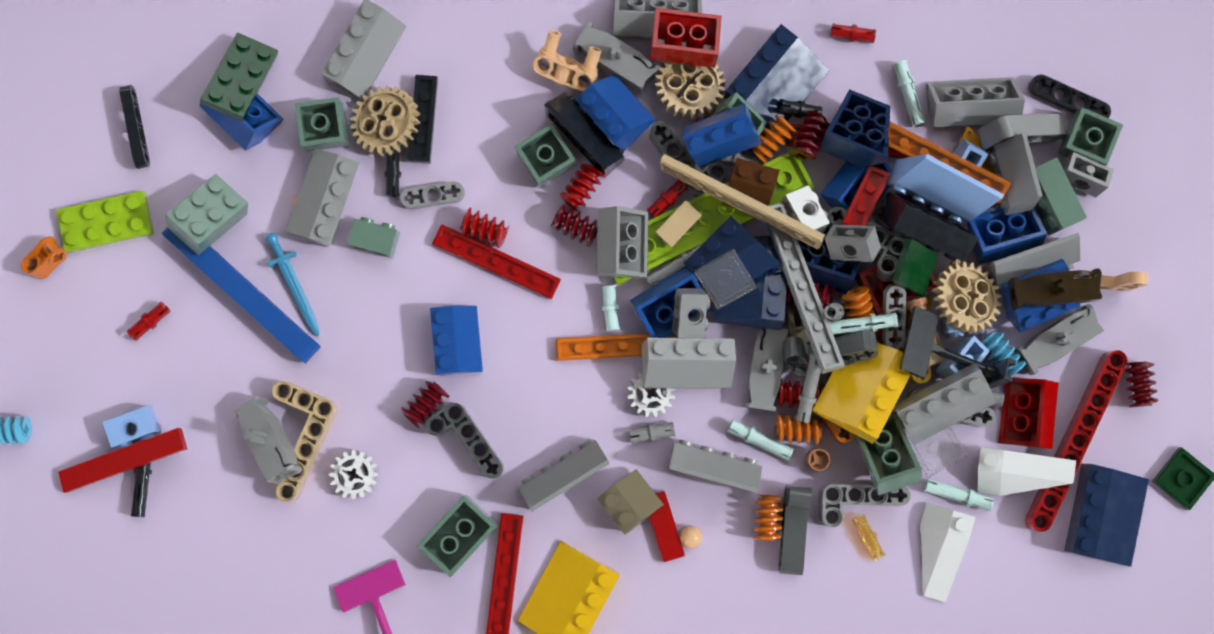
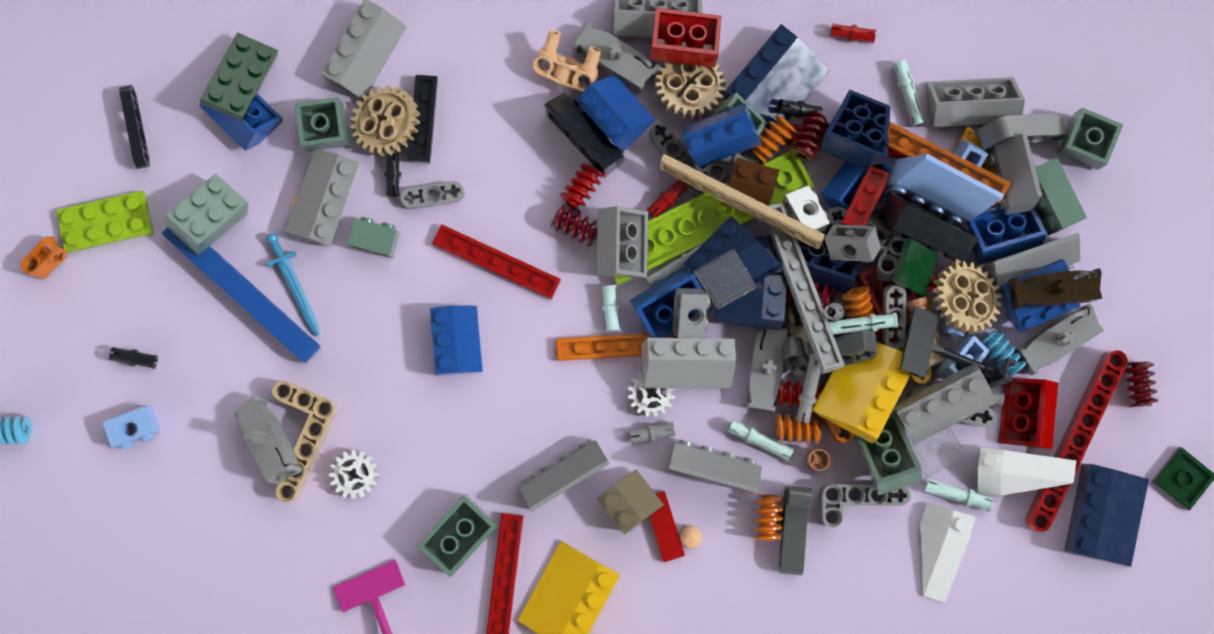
(122, 460): red tile -> none
(133, 357): none -> black pin
(140, 490): black pin -> none
(148, 321): red pin -> none
(424, 403): dark red piece -> none
(471, 442): dark grey beam -> none
(485, 228): red piece -> none
(545, 155): sand green brick -> none
(678, 224): tan tile -> none
(868, 537): clear yellow pin -> none
(1070, 95): black beam -> none
(1087, 174): light grey brick -> none
(1124, 282): light nougat beam -> none

